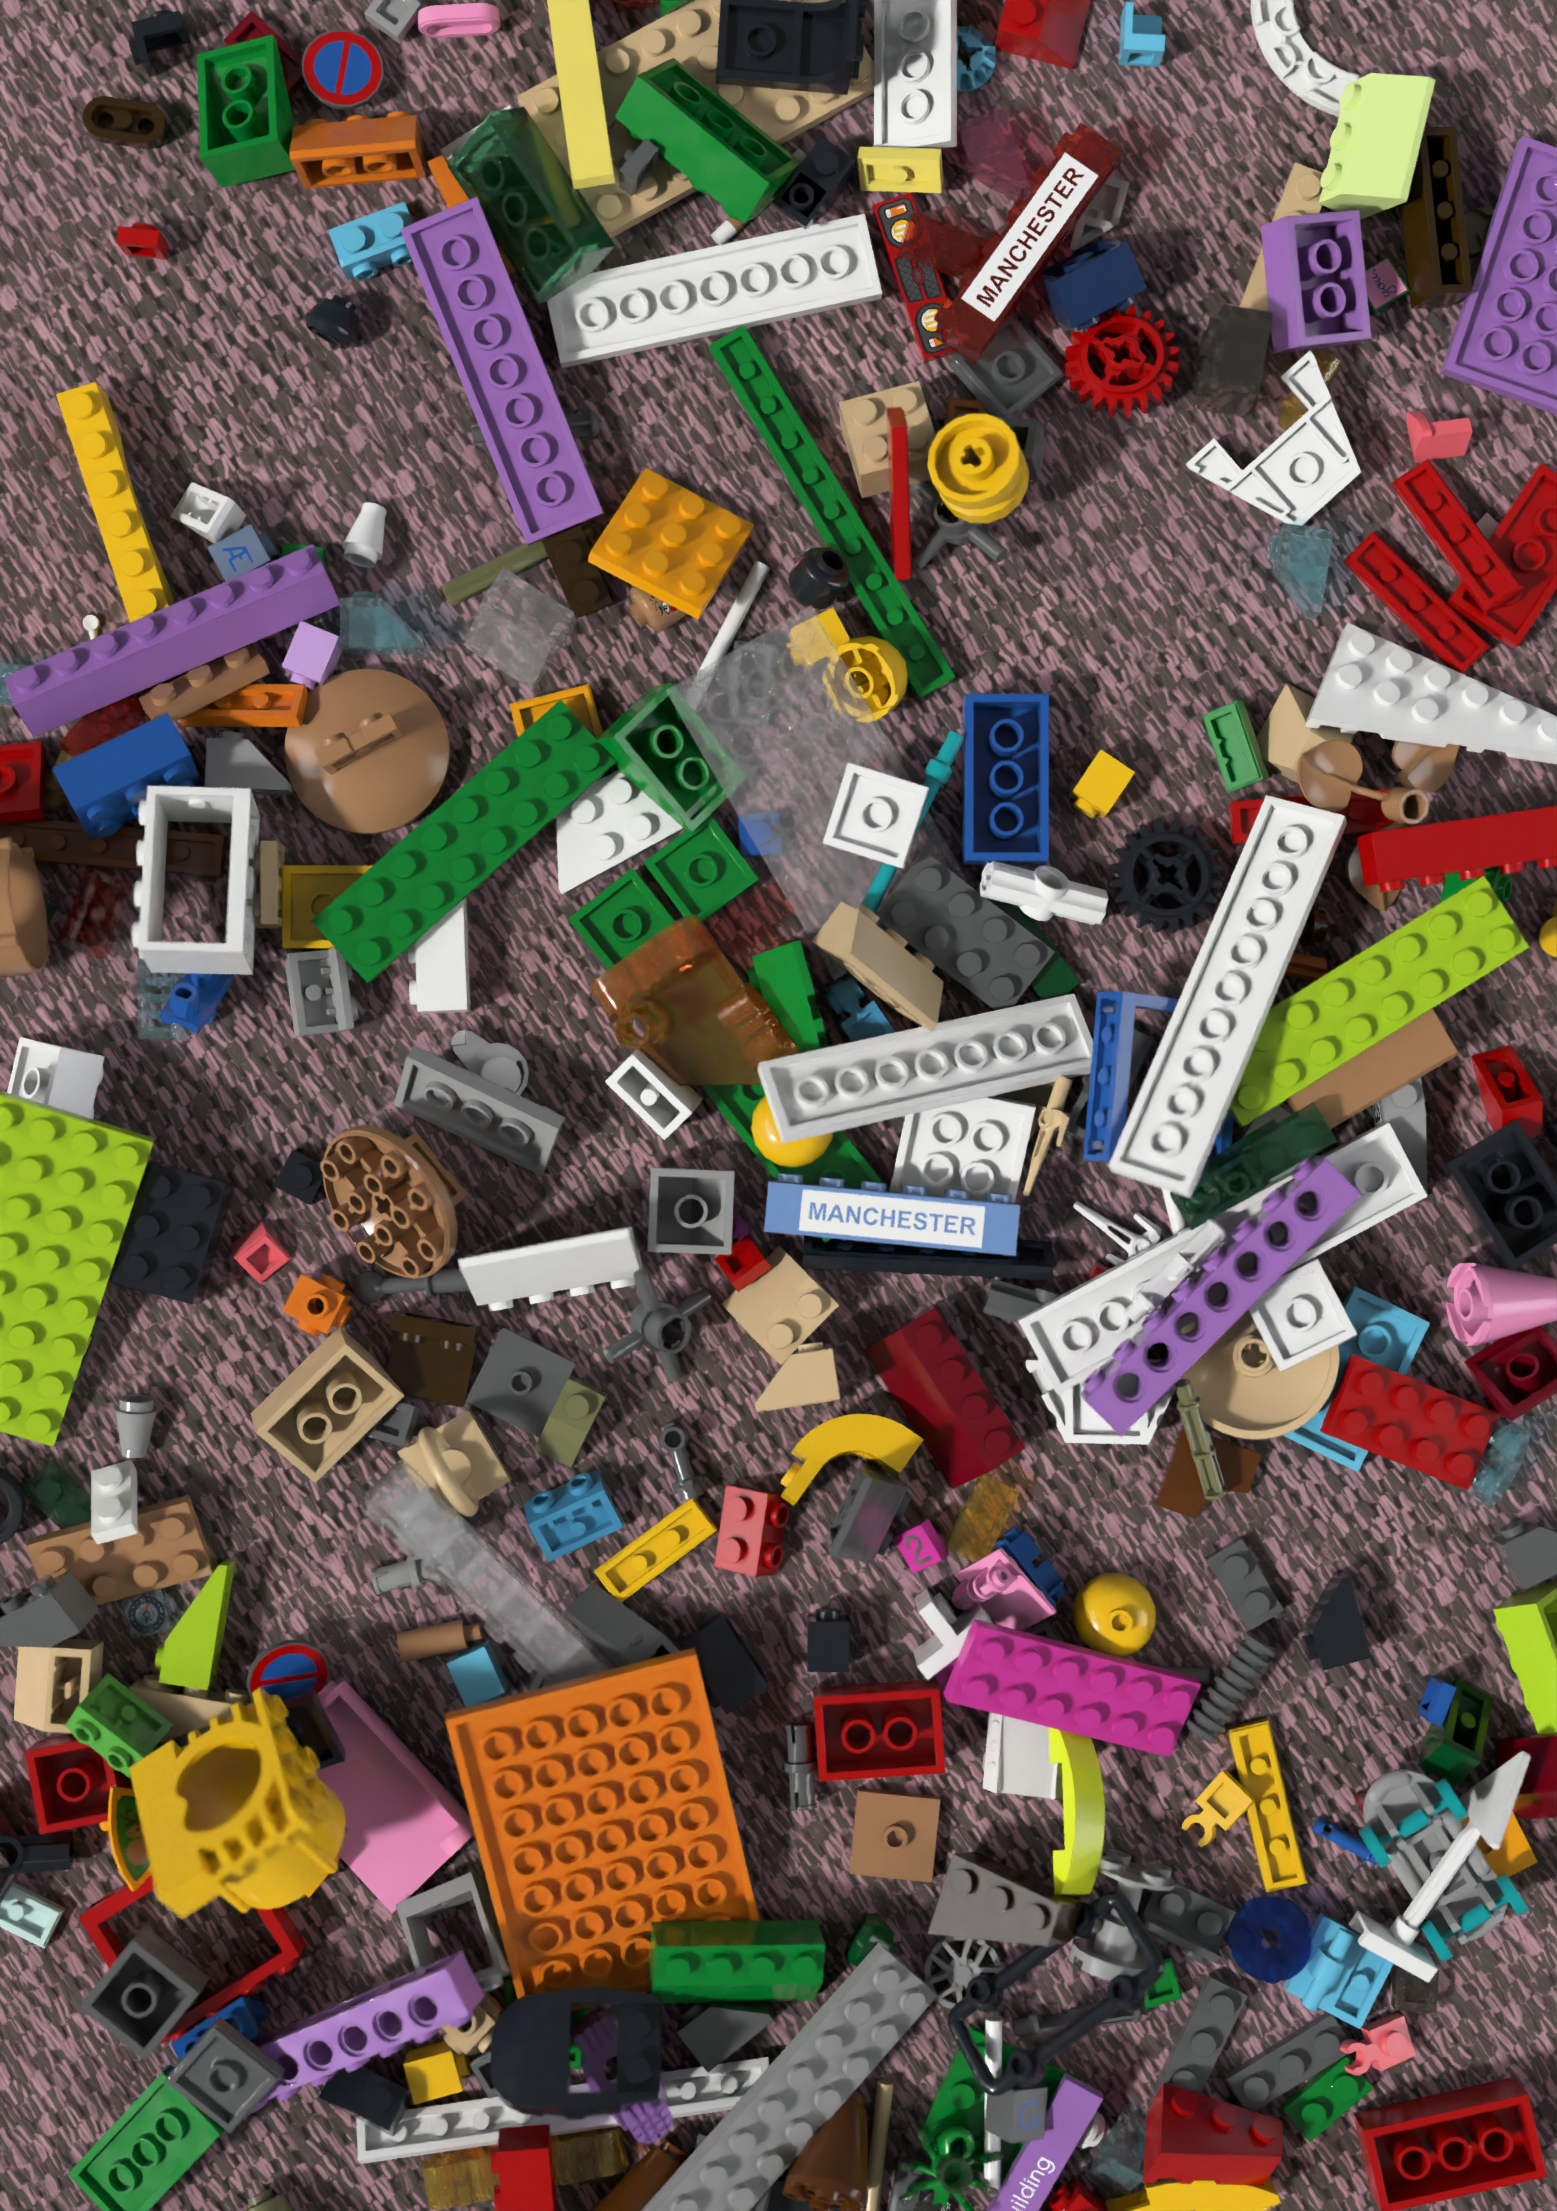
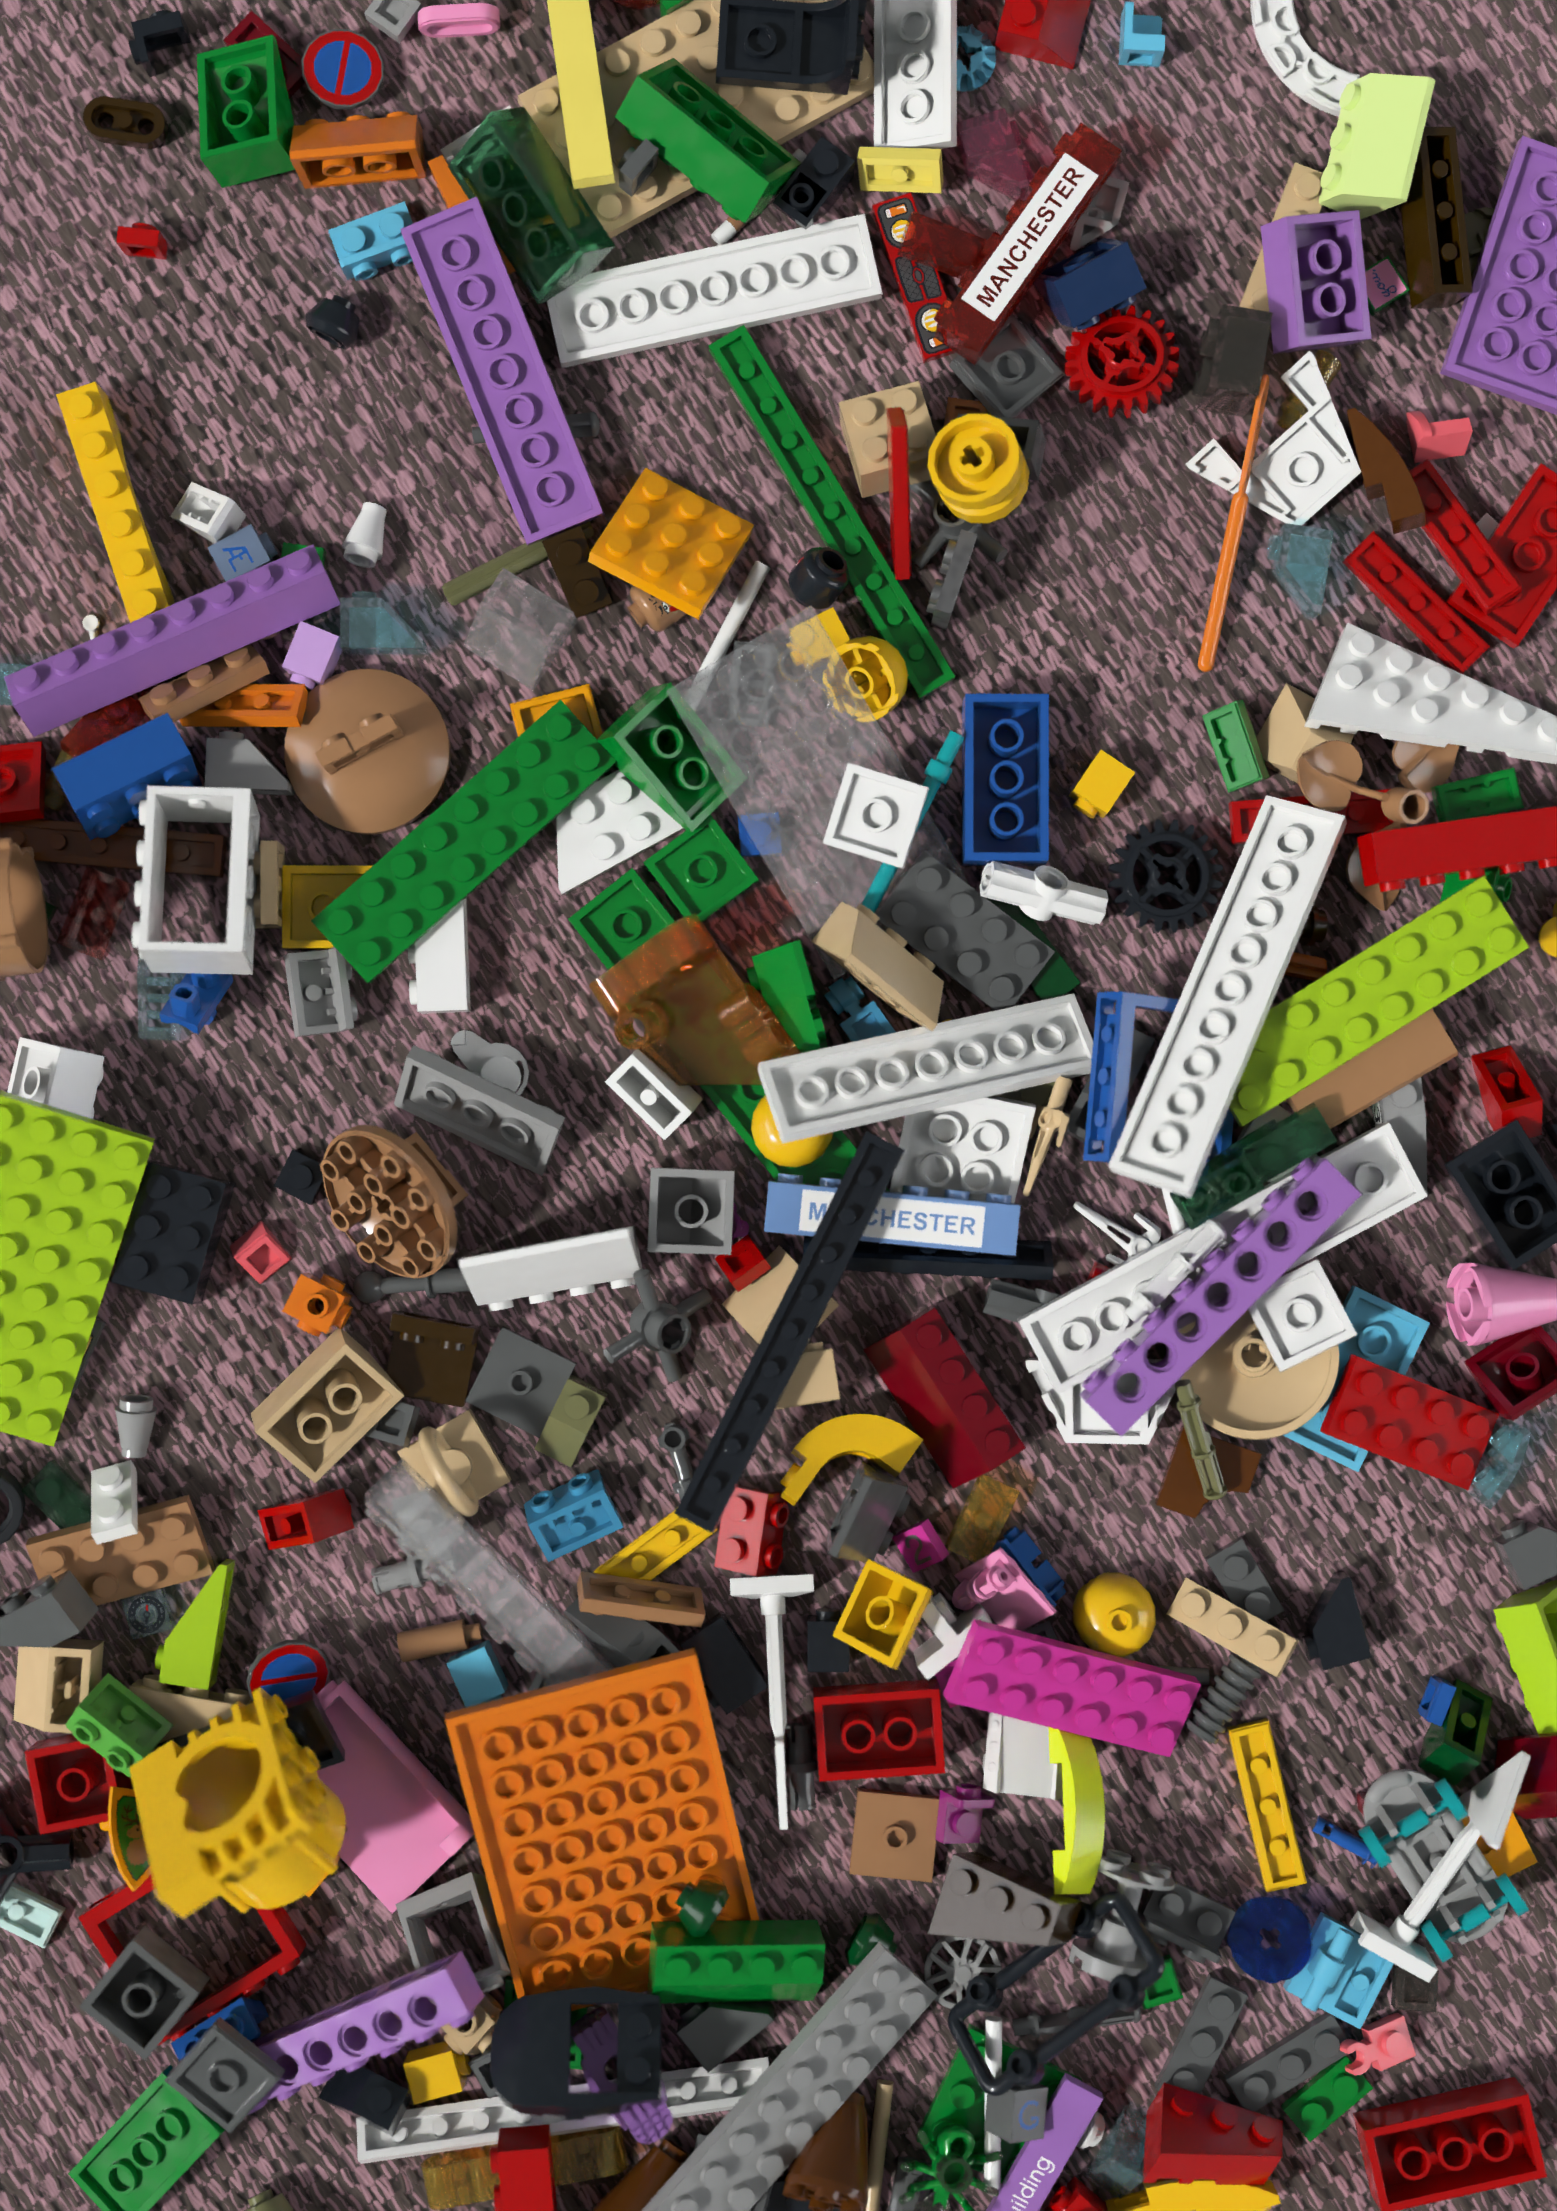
(306, 1519): none -> red slope
(640, 1599): none -> medium nougat plate
(701, 1905): none -> dark green cone
(772, 1596): none -> white piece
(789, 1332): none -> black plate
(882, 1613): none -> yellow slope
(954, 567): none -> flat silver plate
(961, 1814): none -> magenta bracket
(1222, 1804): yellow plate -> none
(1231, 540): none -> orange piece
(1232, 1627): none -> tan plate
(1386, 474): none -> reddish brown slope
(1478, 796): none -> green plate

